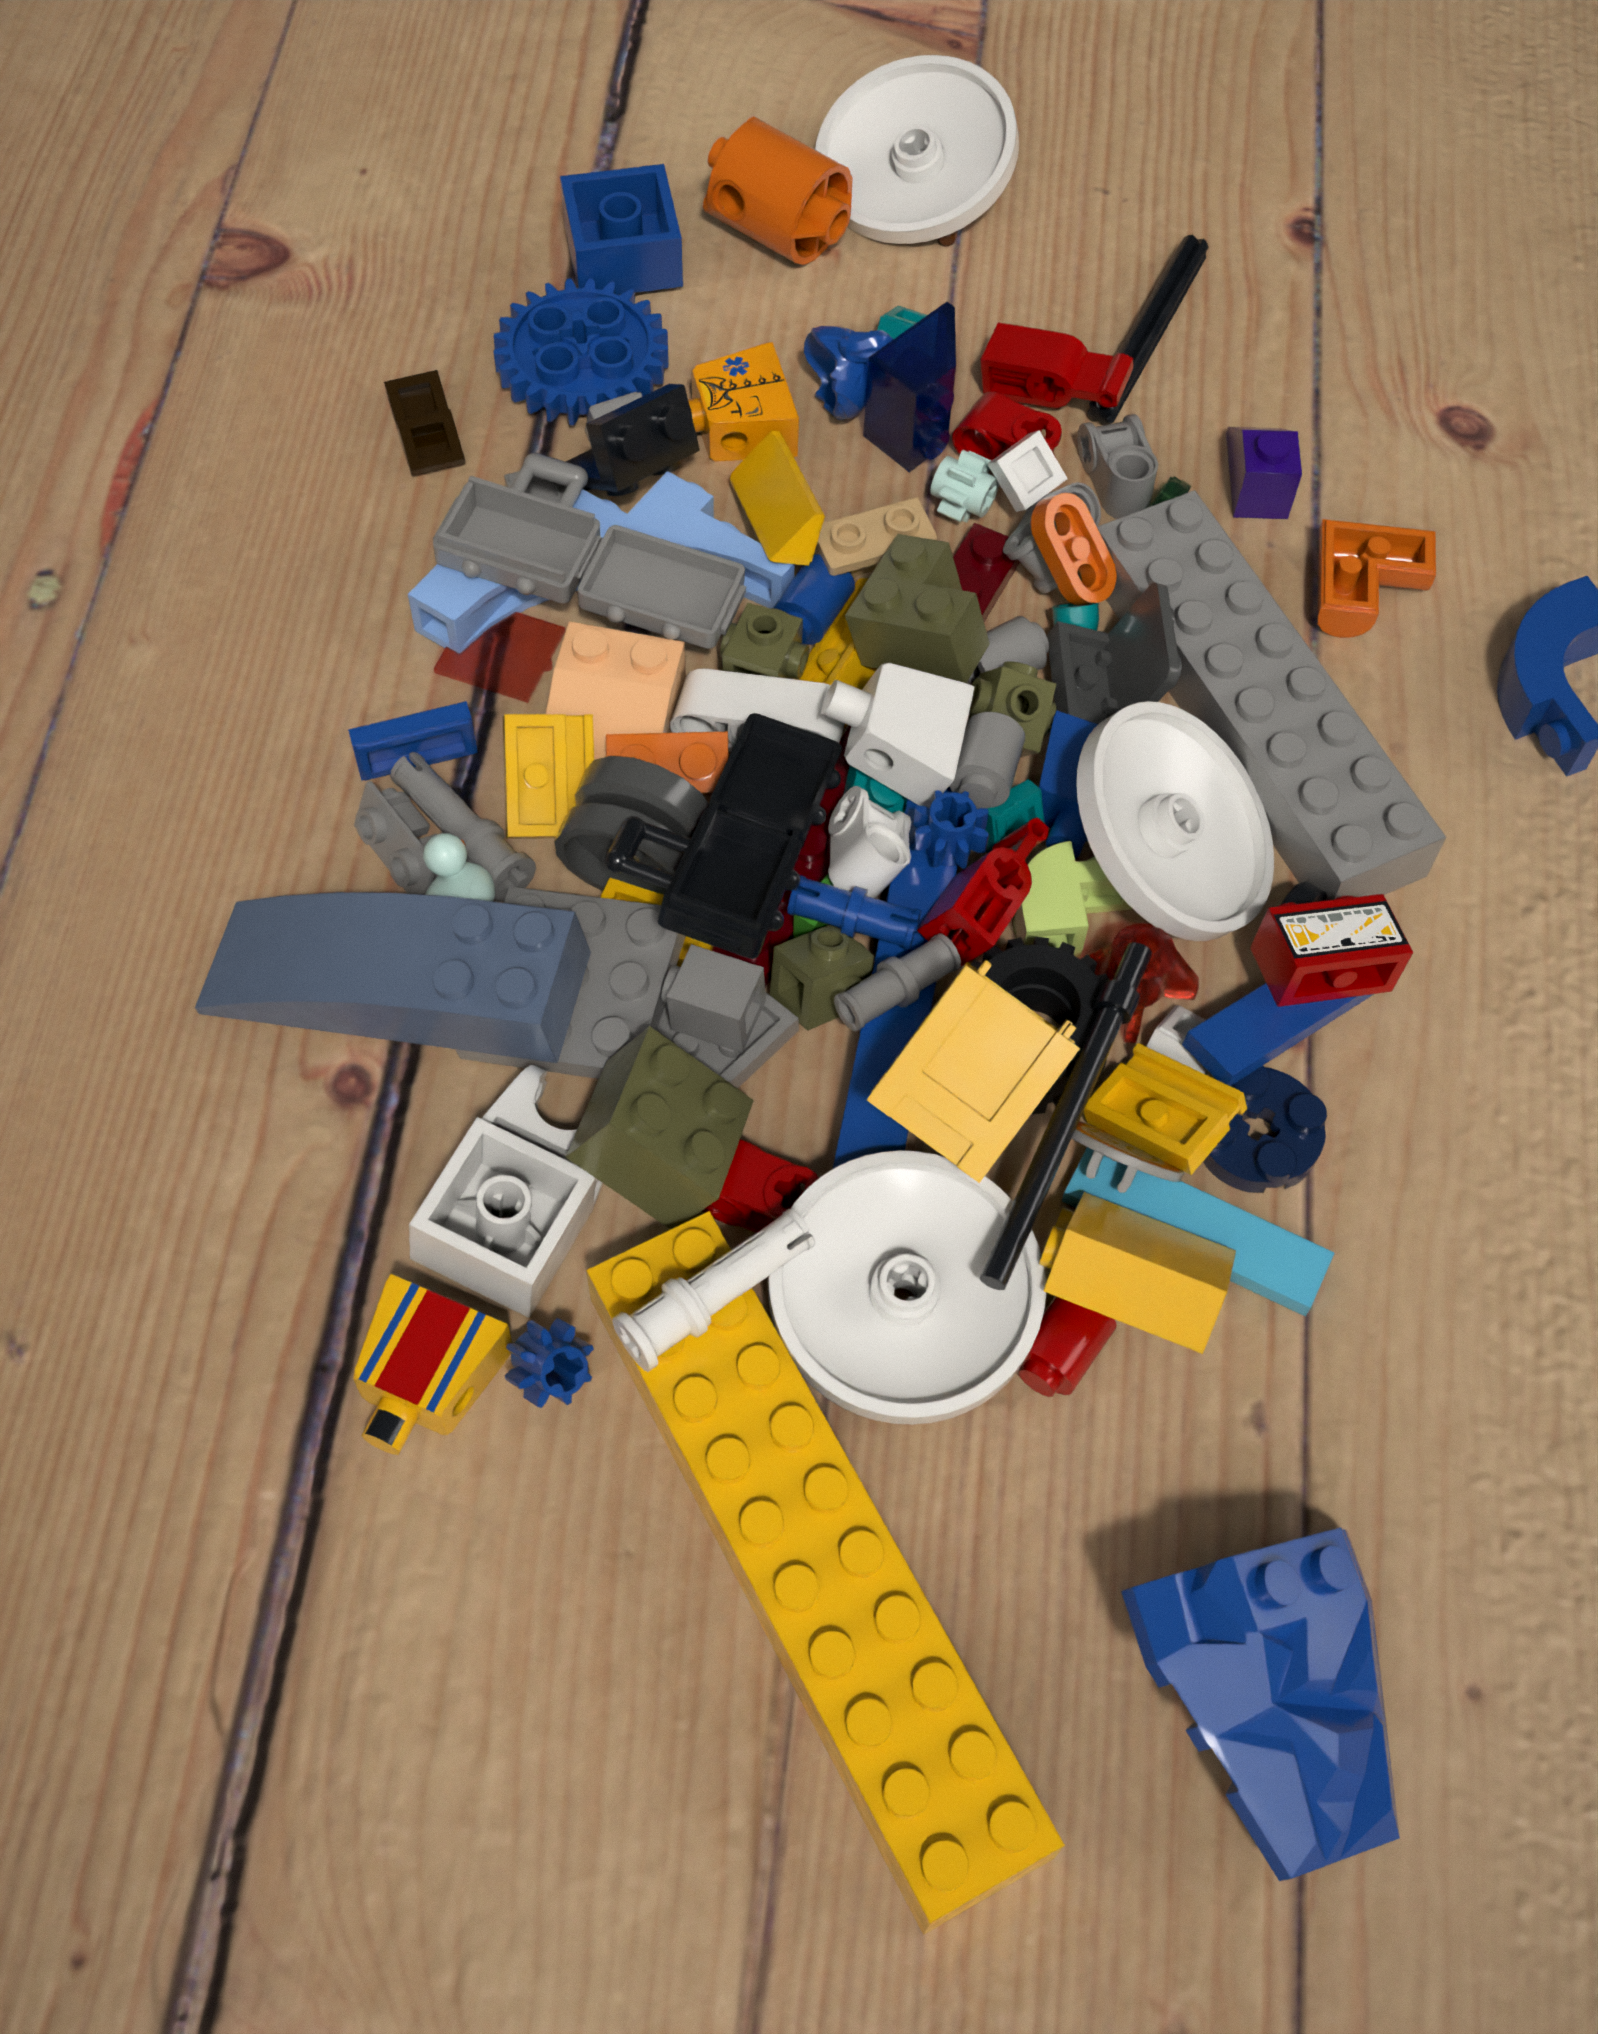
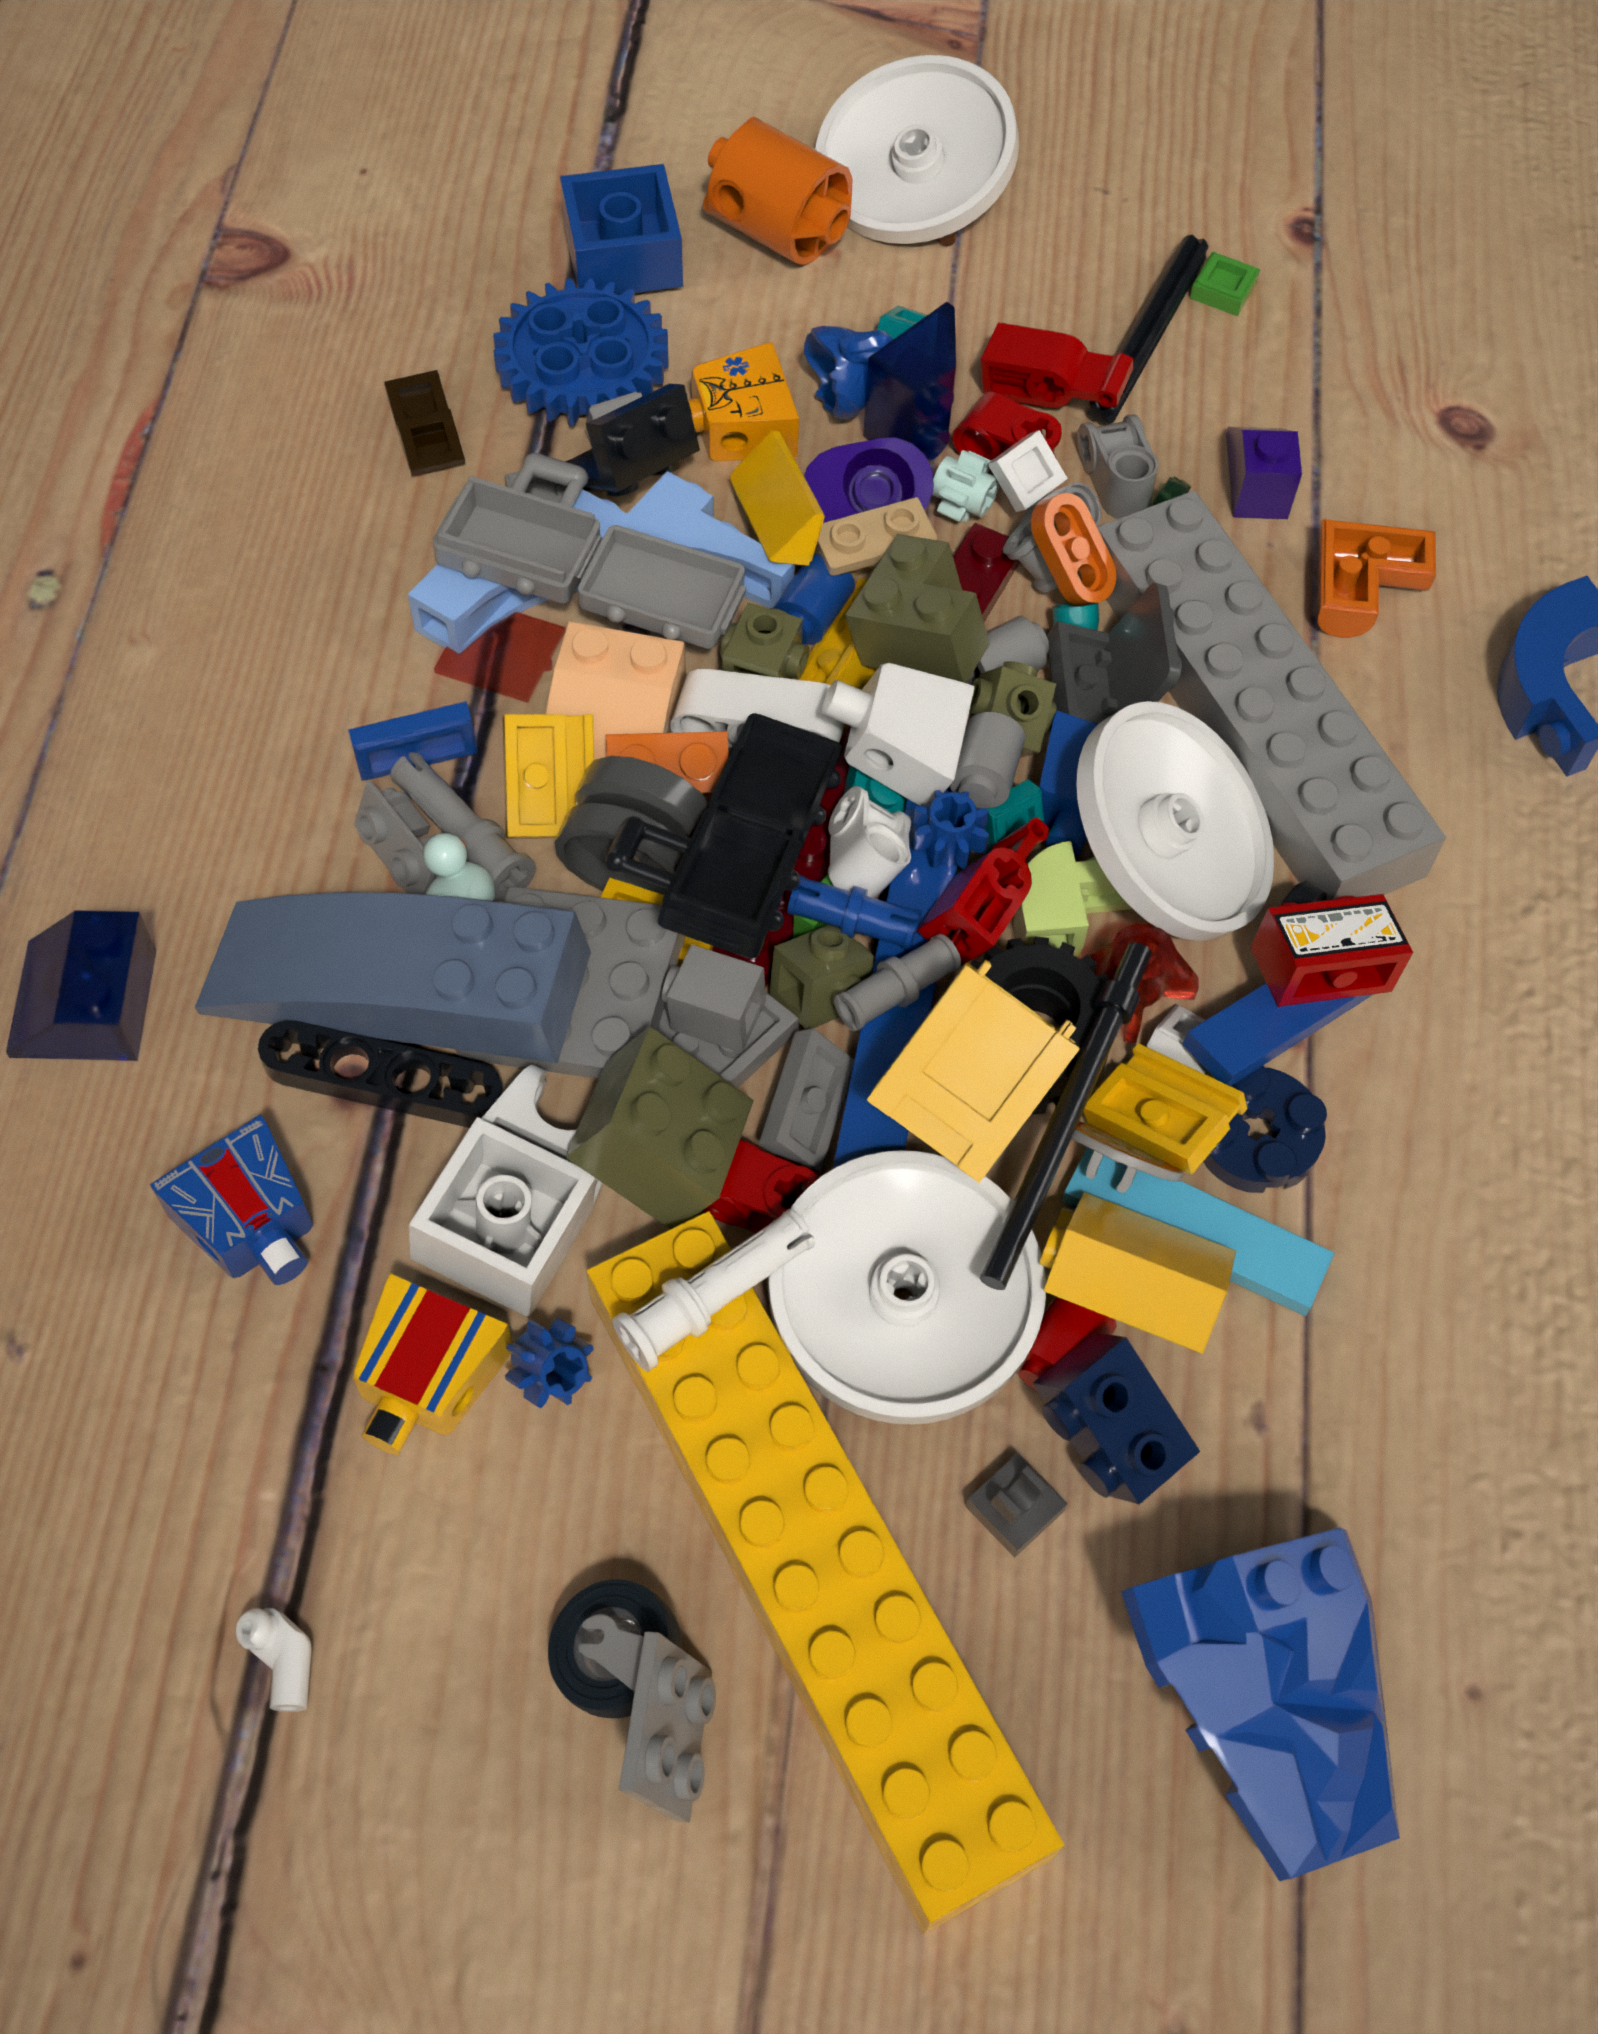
(84, 989): none -> clear blue slope
(240, 1204): none -> blue torso
(283, 1649): none -> white arm
(377, 1083): none -> black beam
(623, 1657): none -> light grey plate
(807, 1100): none -> light grey plate
(869, 476): none -> dark purple piece
(1016, 1505): none -> flat silver tile
(1115, 1418): none -> dark blue brick
(1224, 283): none -> bright green tile

